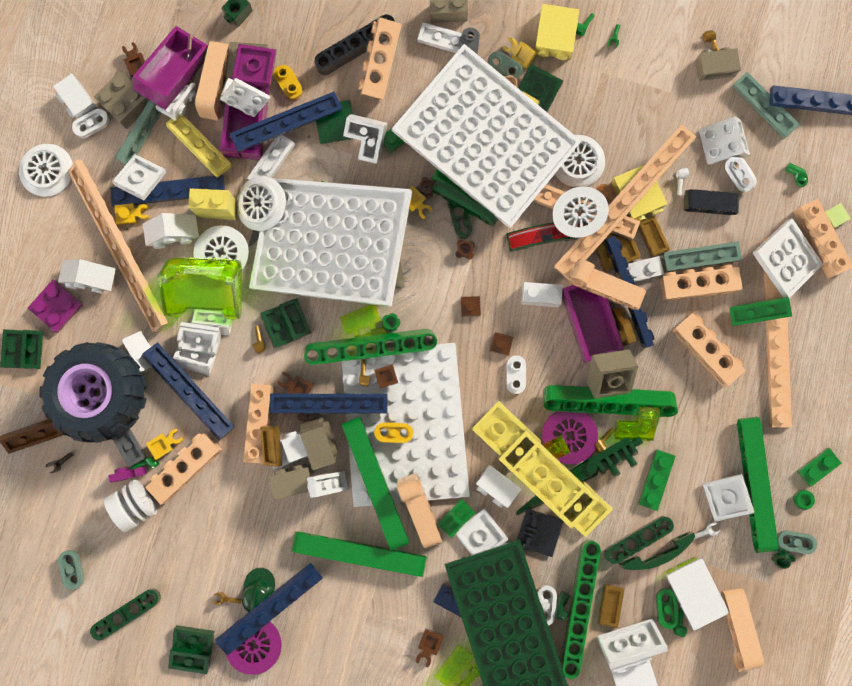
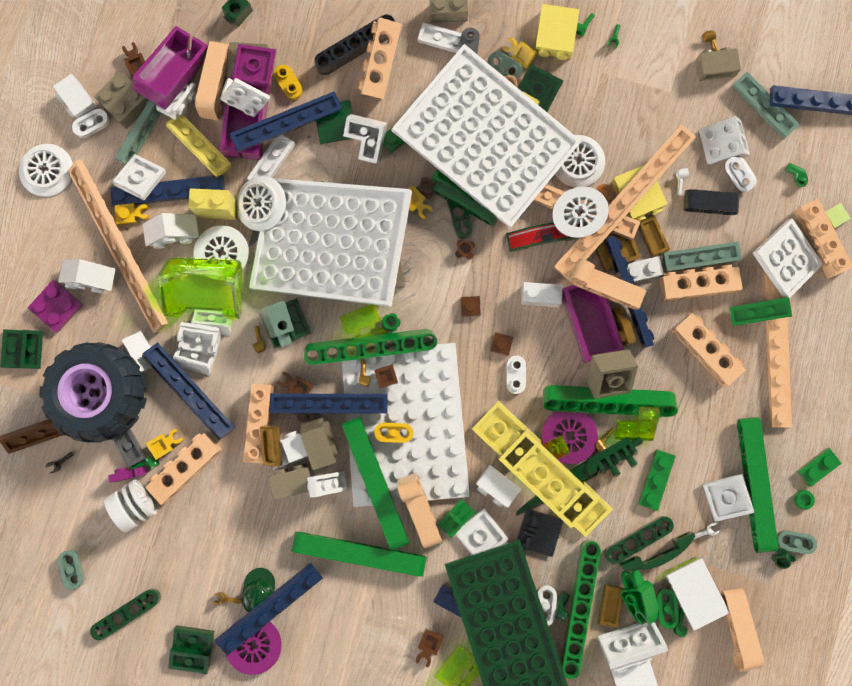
(277, 314): none -> sand green torso
(639, 597): none -> green hinge

